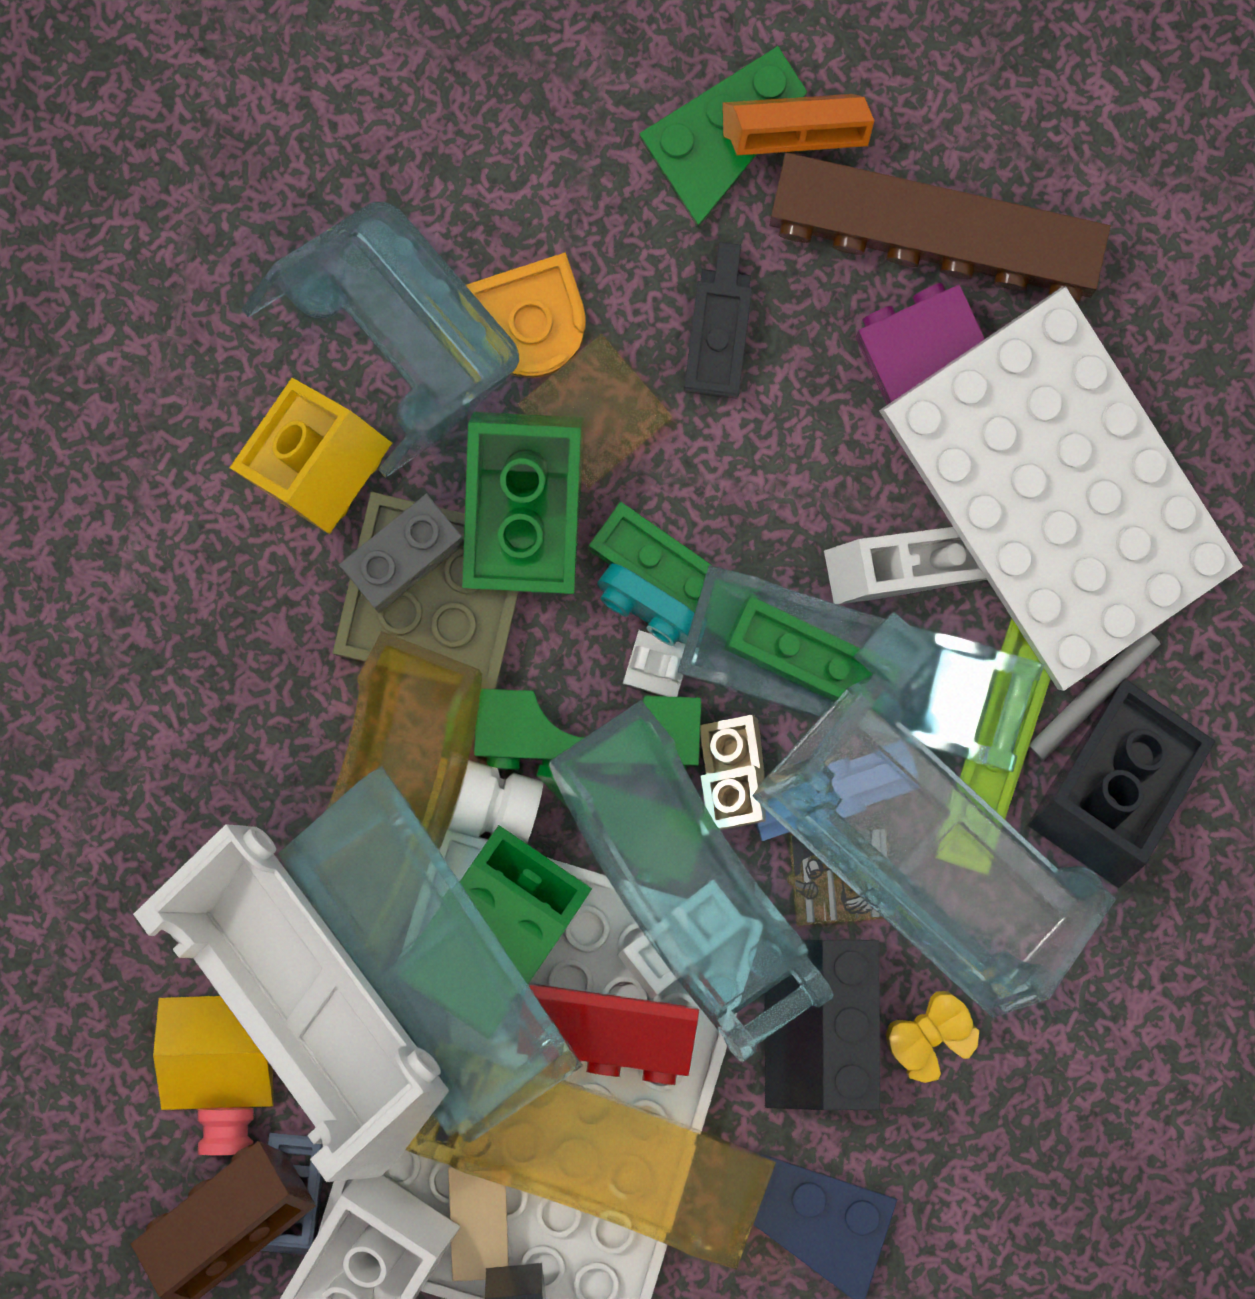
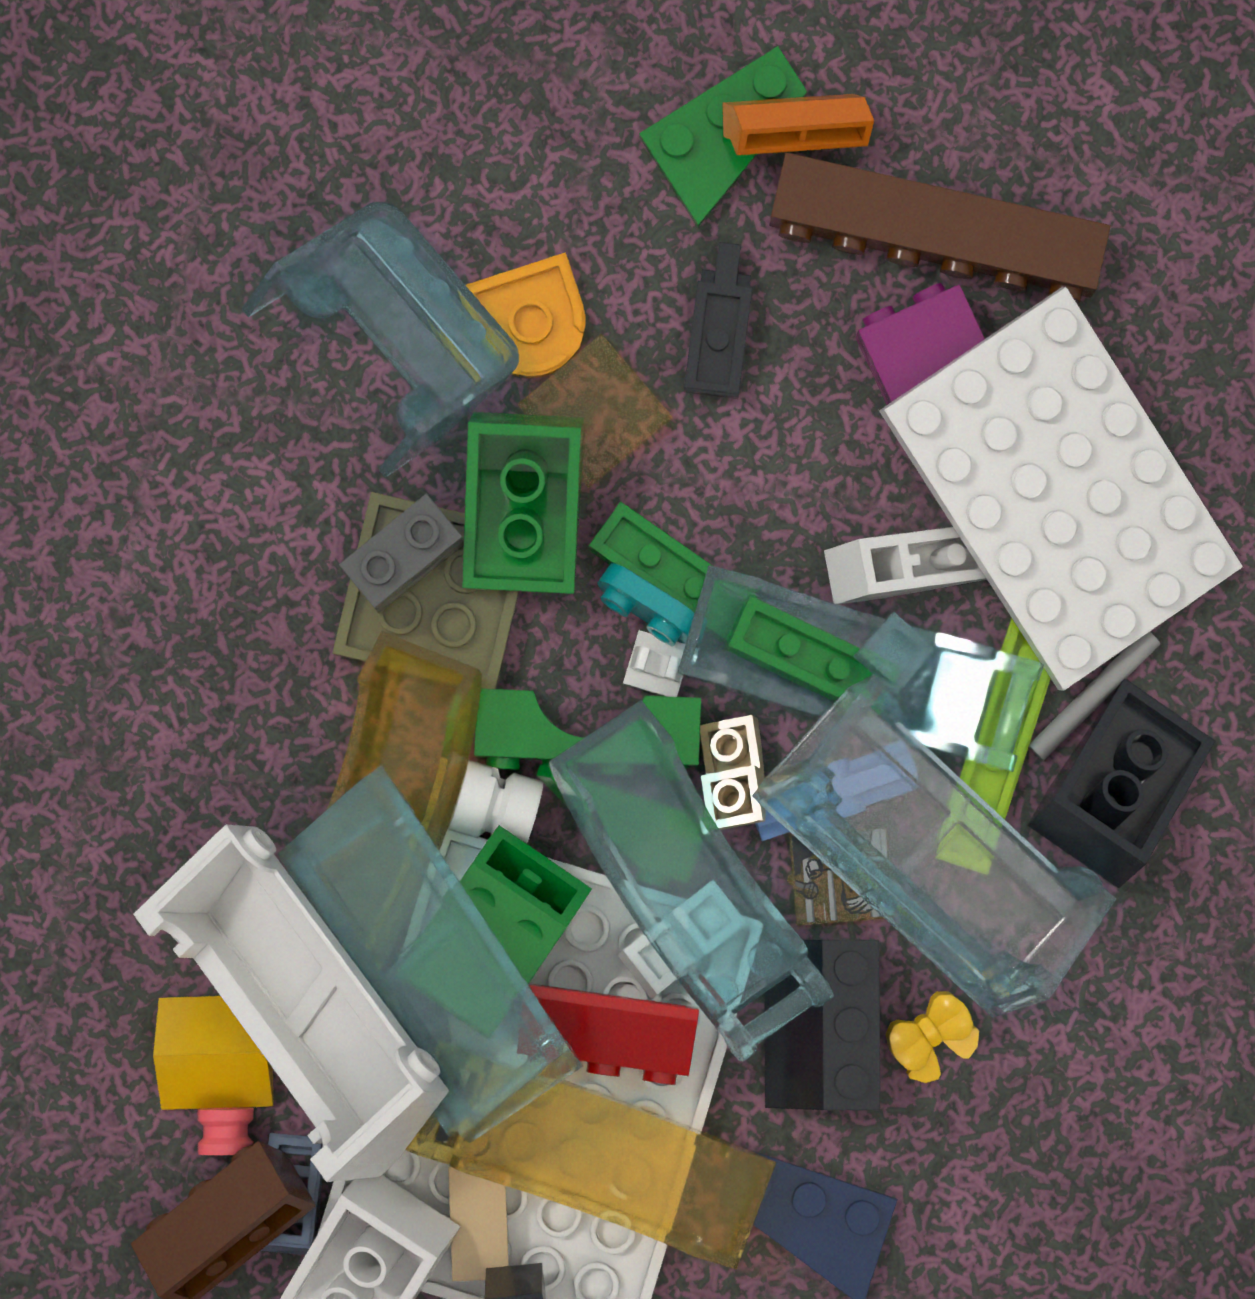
(311, 455): yellow slope -> none

